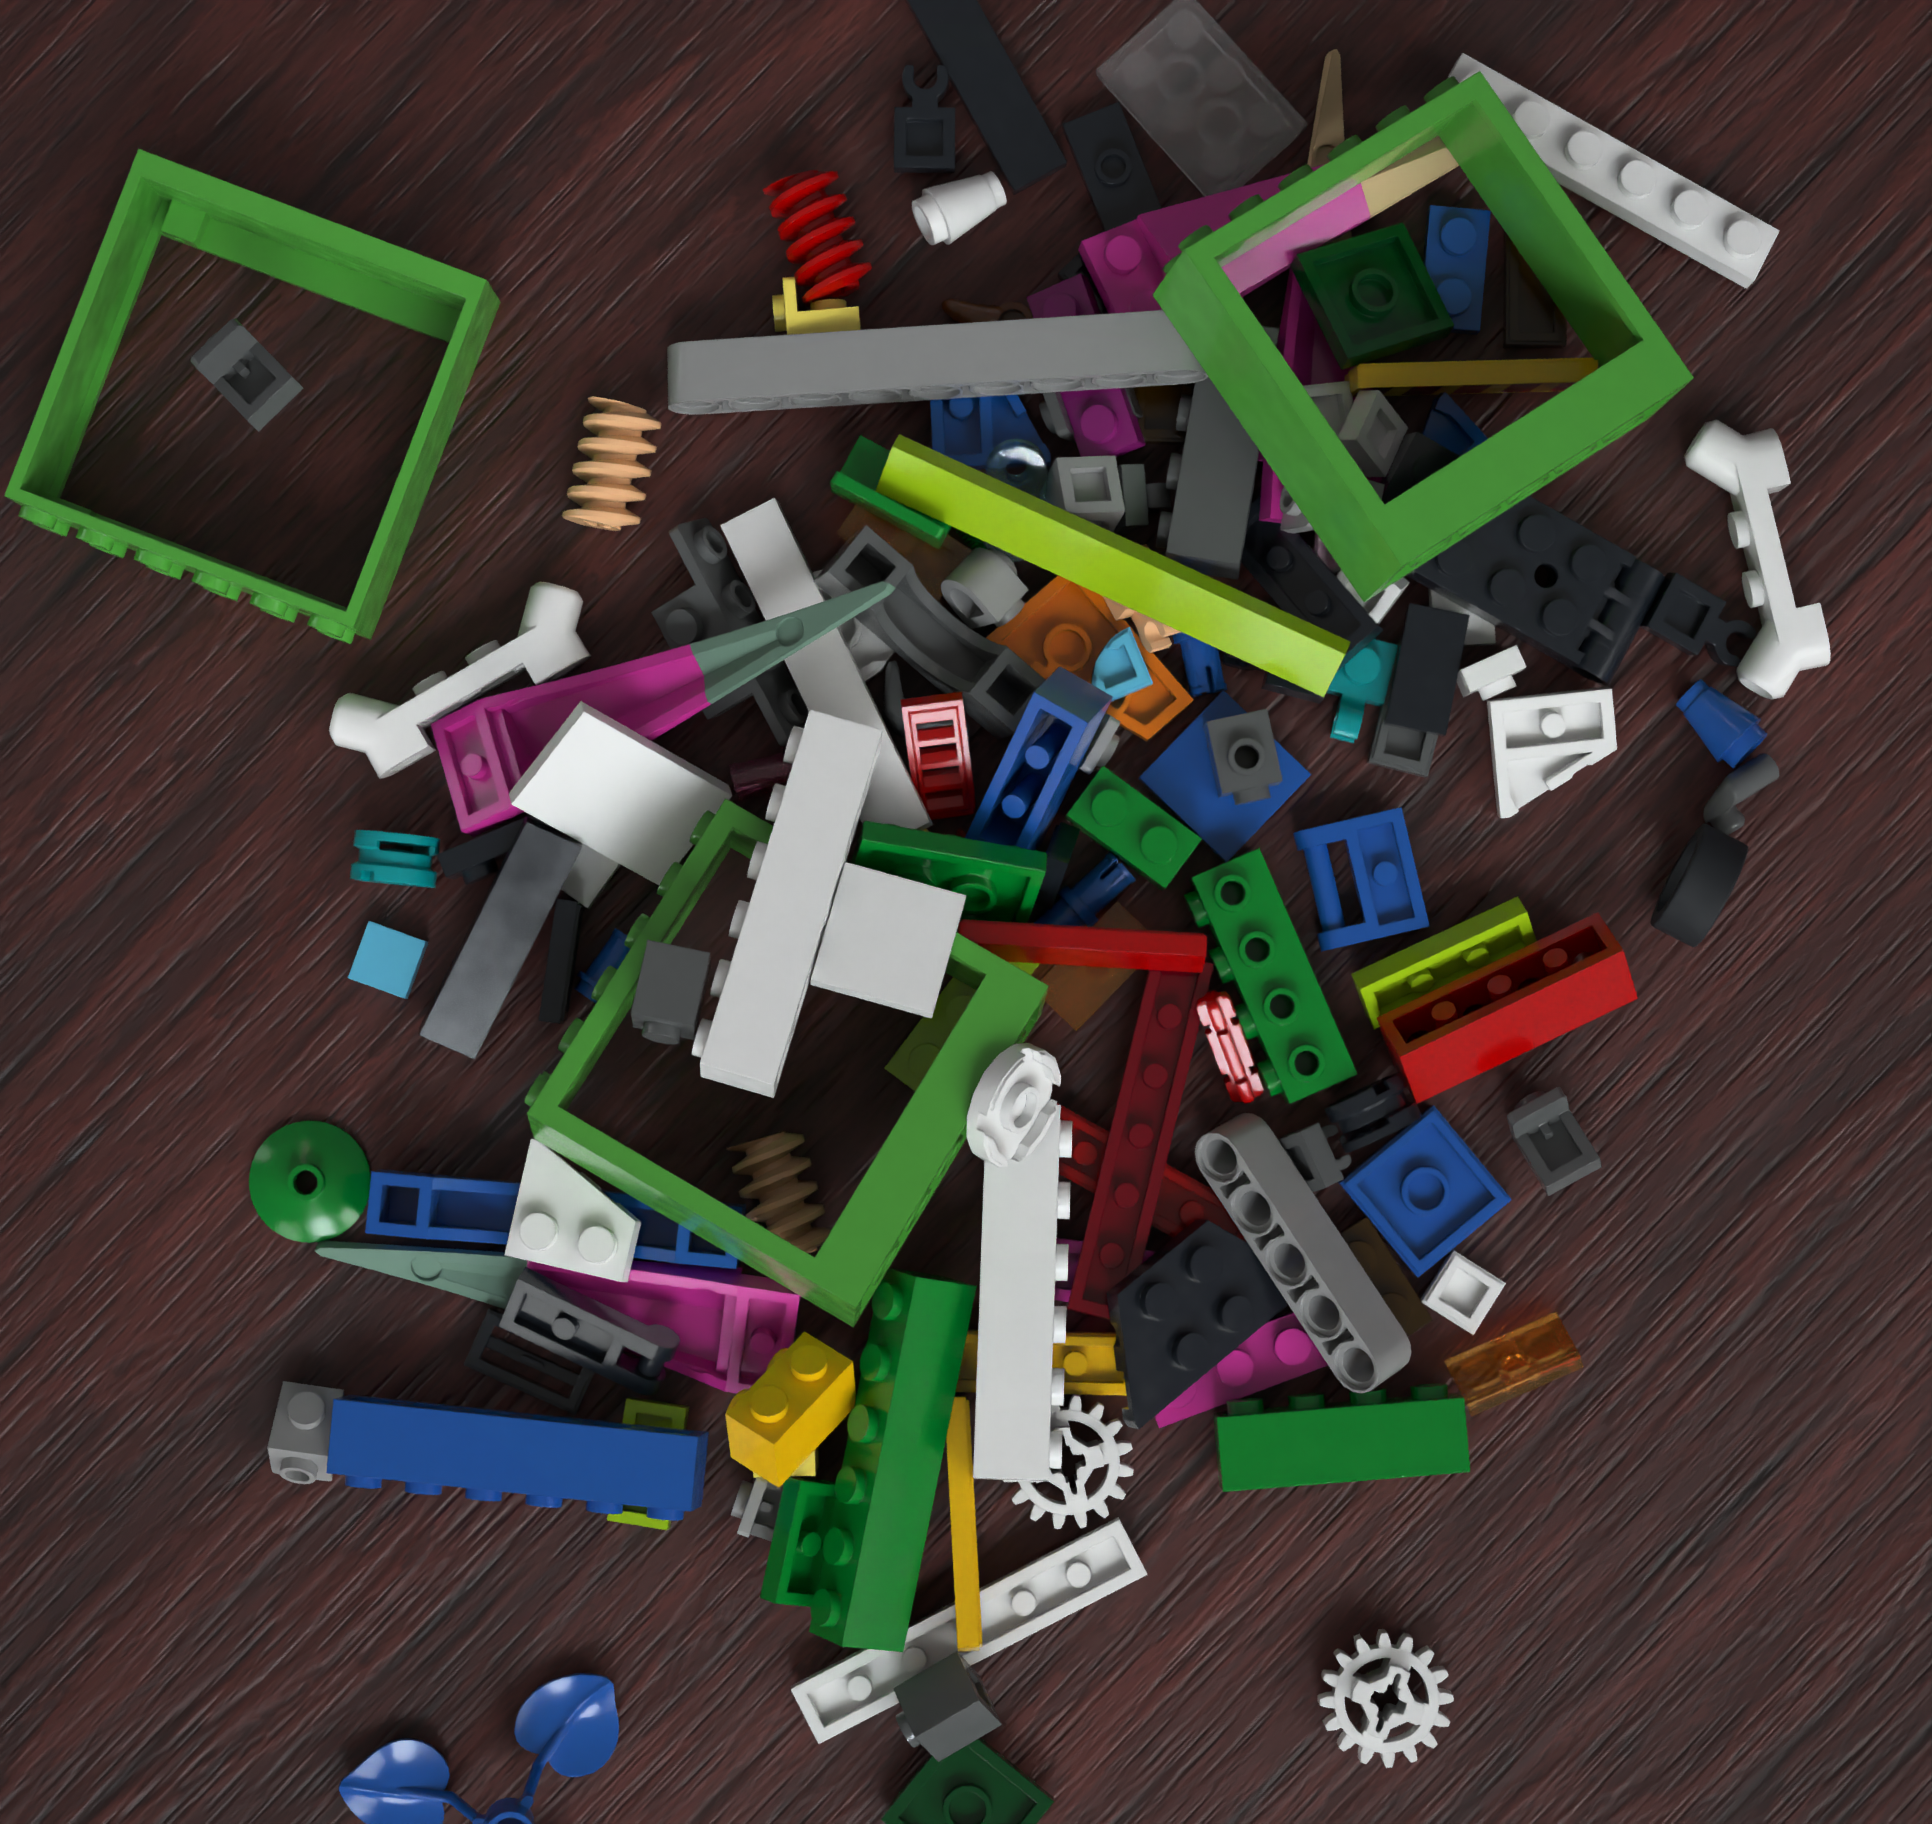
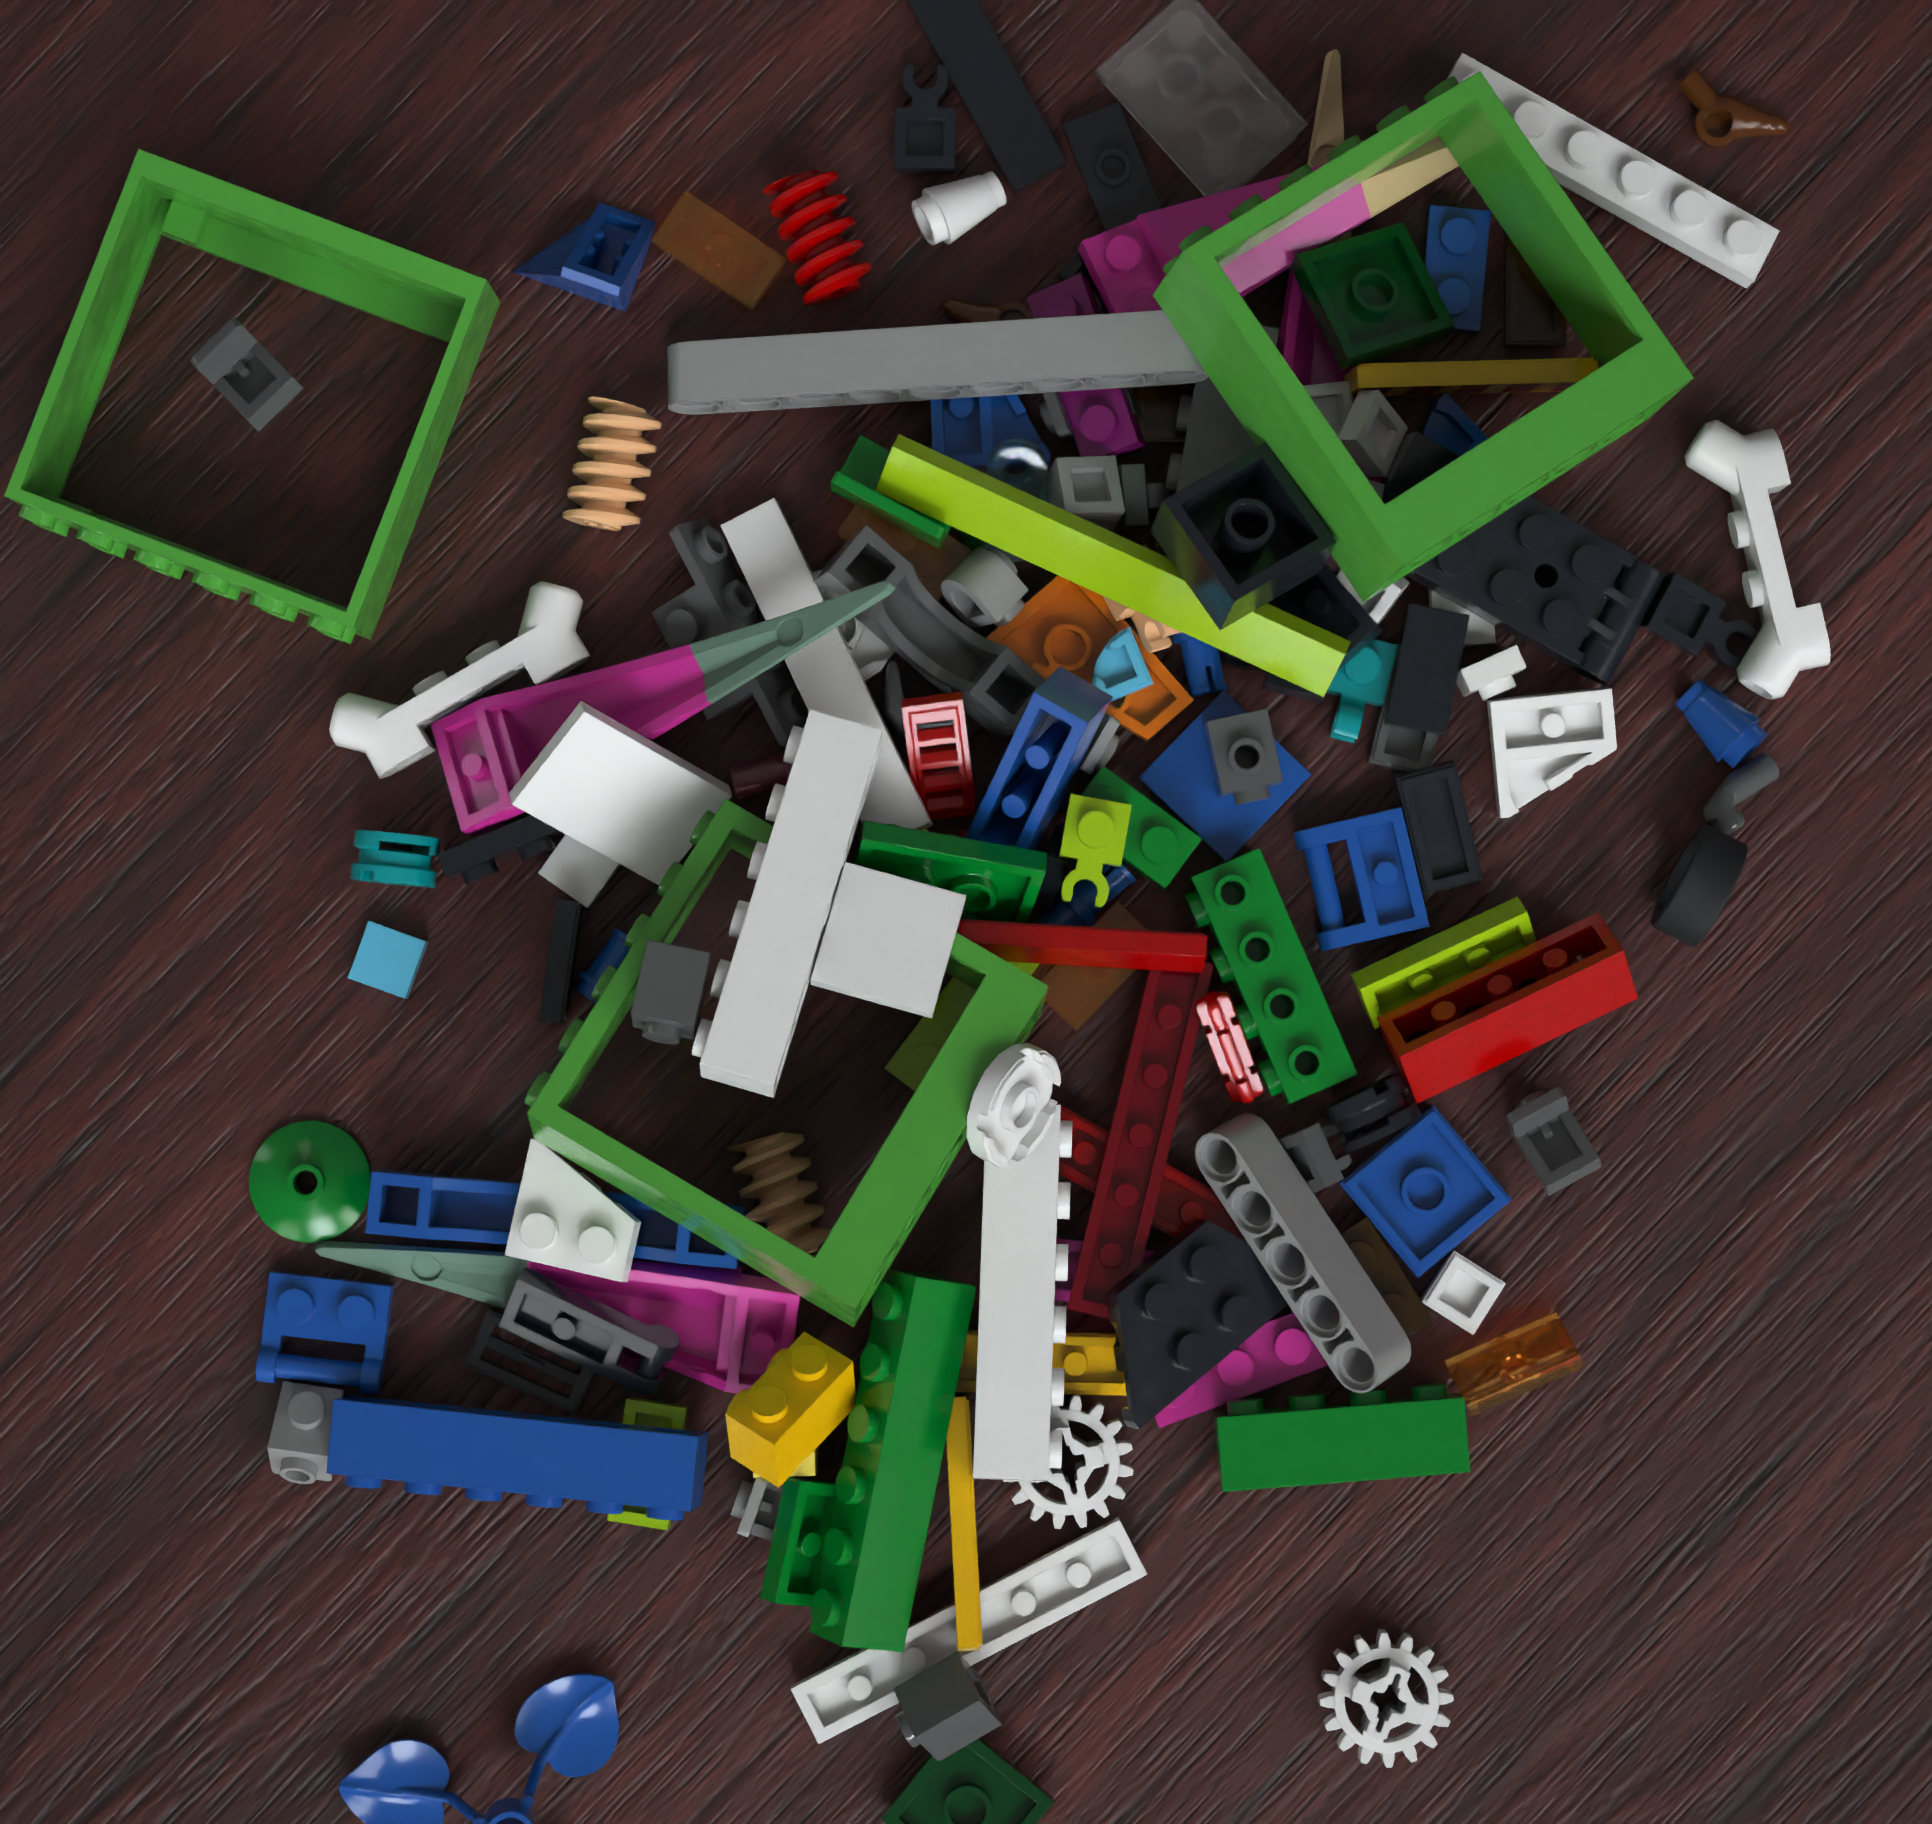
(330, 1312): none -> blue plate
(500, 937): black tile -> none
(596, 257): none -> blue slope
(719, 251): none -> clear orange plate
(824, 315): light yellow bracket -> none
(1094, 836): none -> lime plate
(1242, 535): none -> black brick
(1438, 826): none -> black tile
(1725, 116): none -> reddish brown animal

